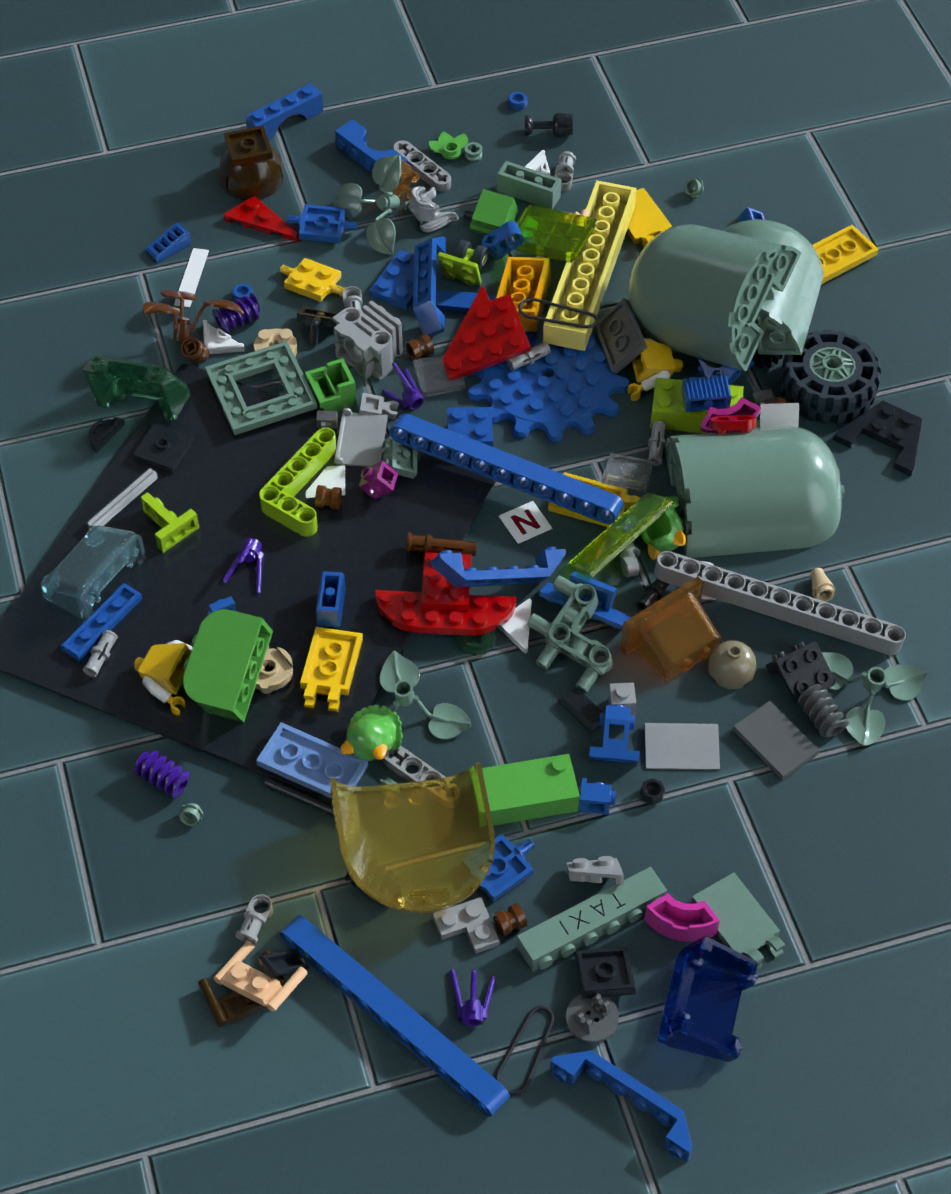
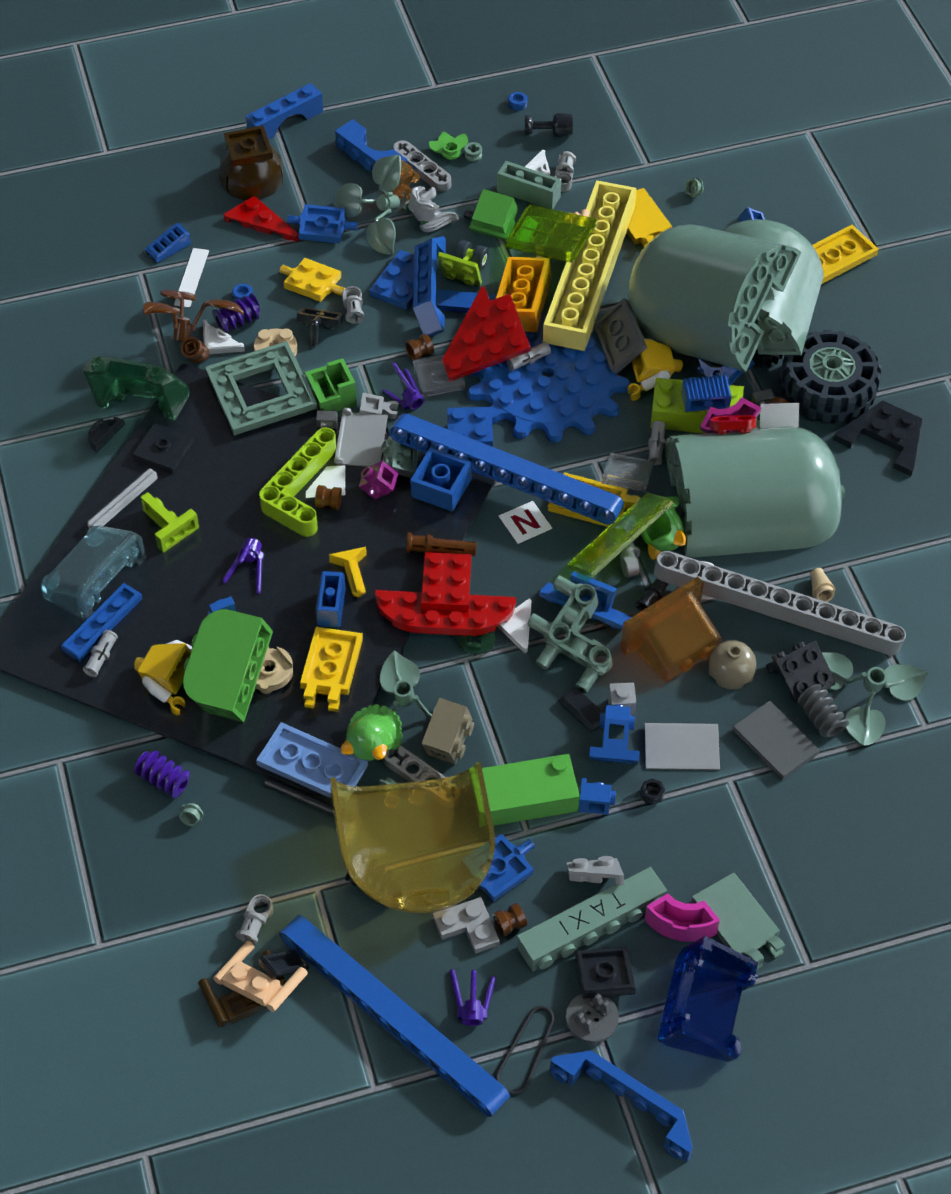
(349, 560): none -> yellow piece
(368, 339): light grey piece -> none
(441, 479): none -> blue brick
(448, 731): none -> dark tan brick
(451, 567): blue slope -> none
(504, 240): blue piece -> none
(557, 321): black piece -> none

